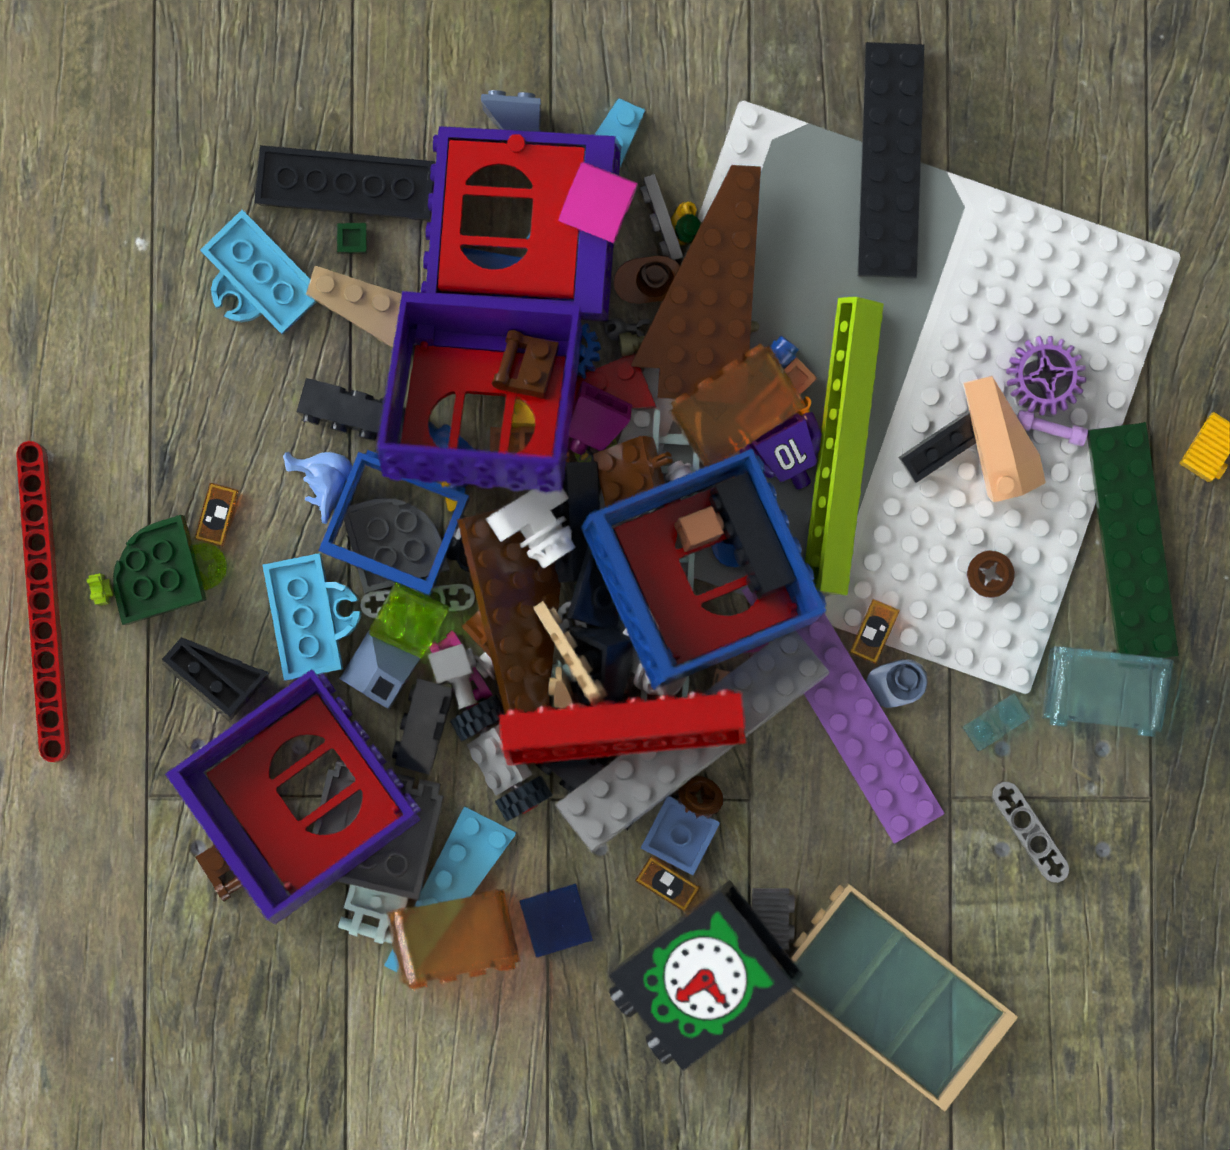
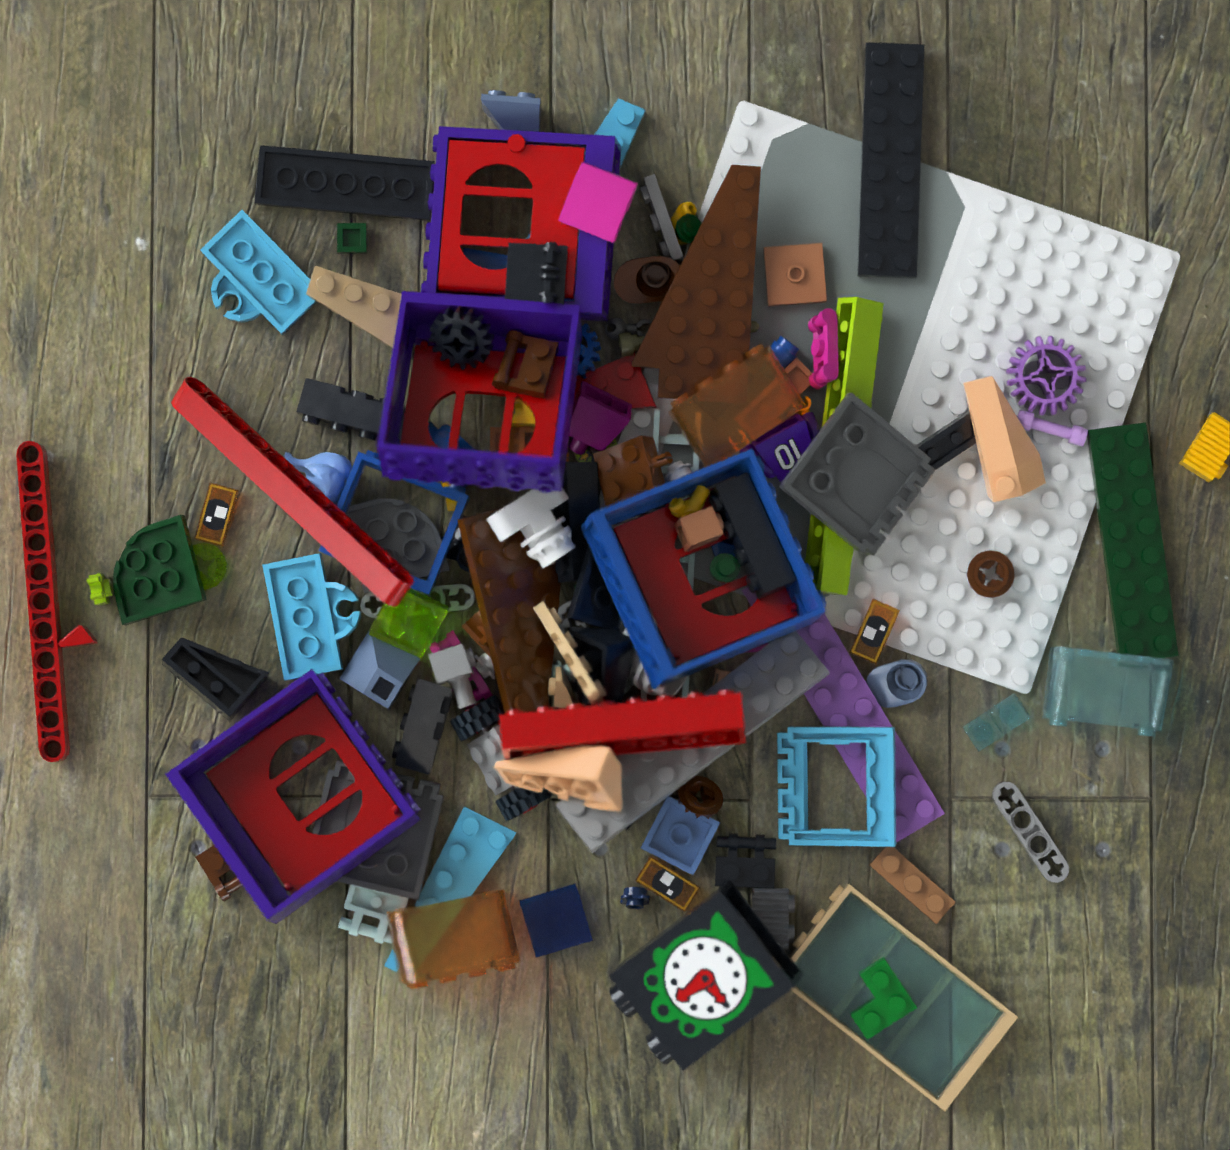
(78, 637): none -> red slope
(292, 491): none -> beam
(461, 337): none -> black gear
(536, 272): none -> black hinge
(575, 772): none -> light nougat wedge
(635, 897): none -> dark blue plate
(683, 508): none -> yellow arm
(724, 568): none -> dark green plate
(745, 871): none -> black plate
(795, 274): none -> nougat plate
(824, 348): none -> dark pink plate
(858, 475): none -> dark grey hinge
(879, 786): none -> medium azure hinge
(889, 1002): none -> green plate
(912, 883): none -> medium nougat plate

